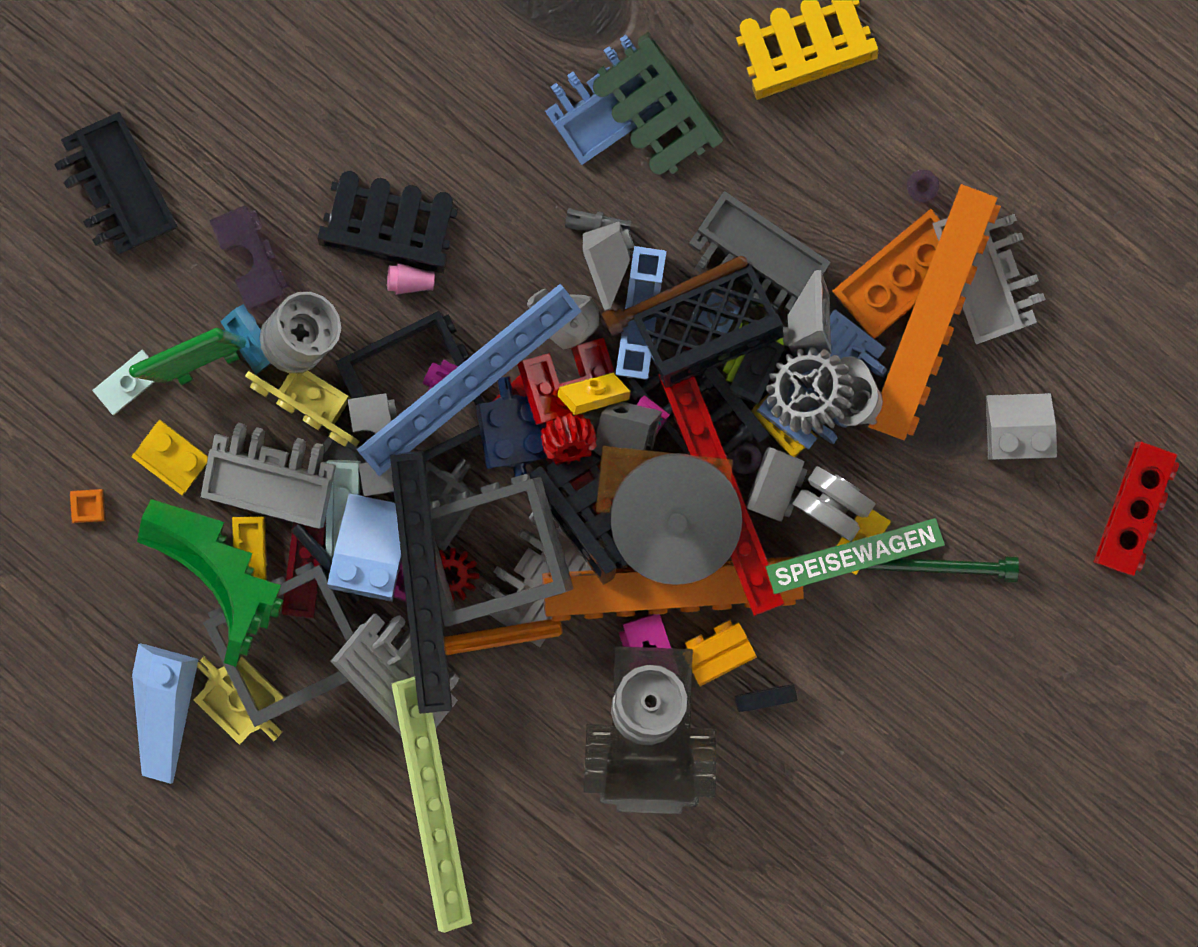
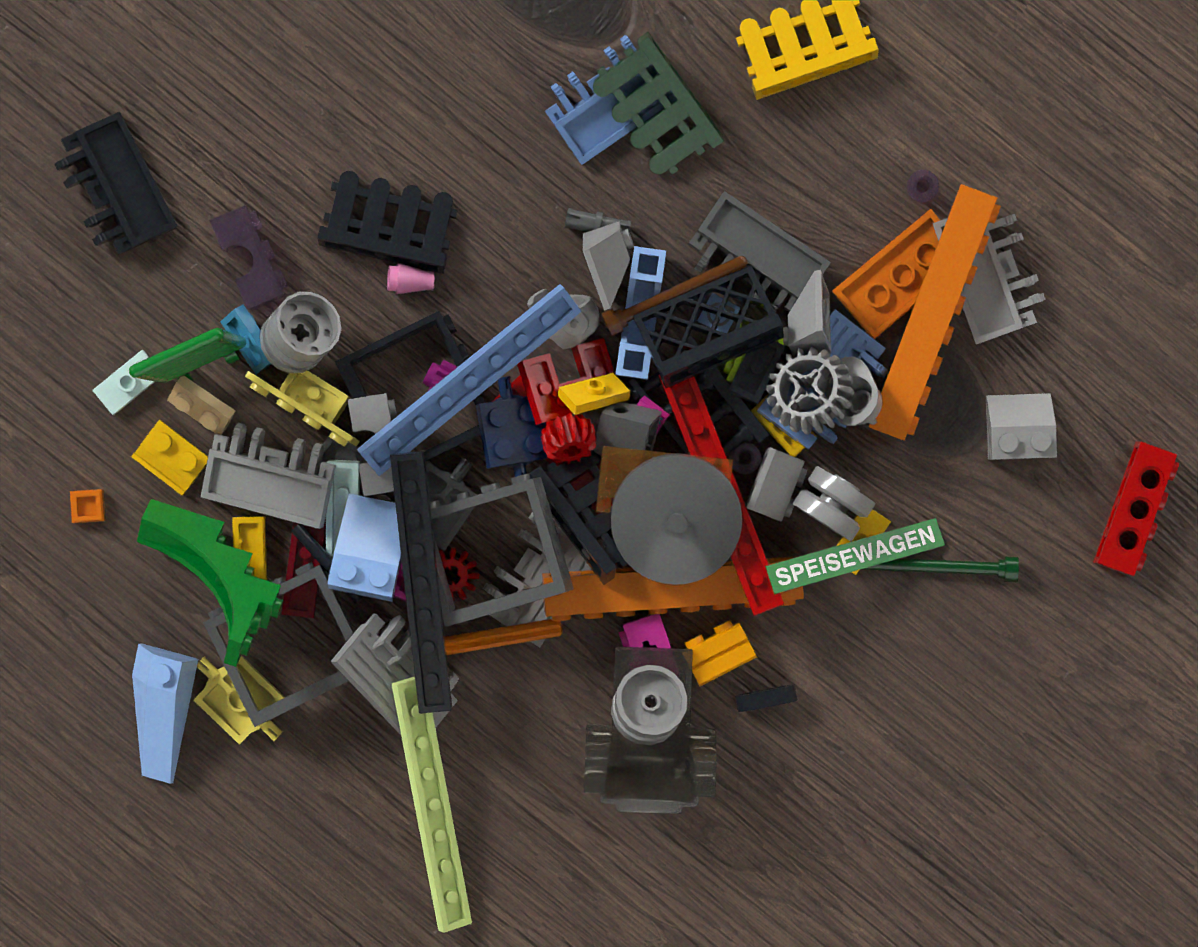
(201, 405): none -> tan plate

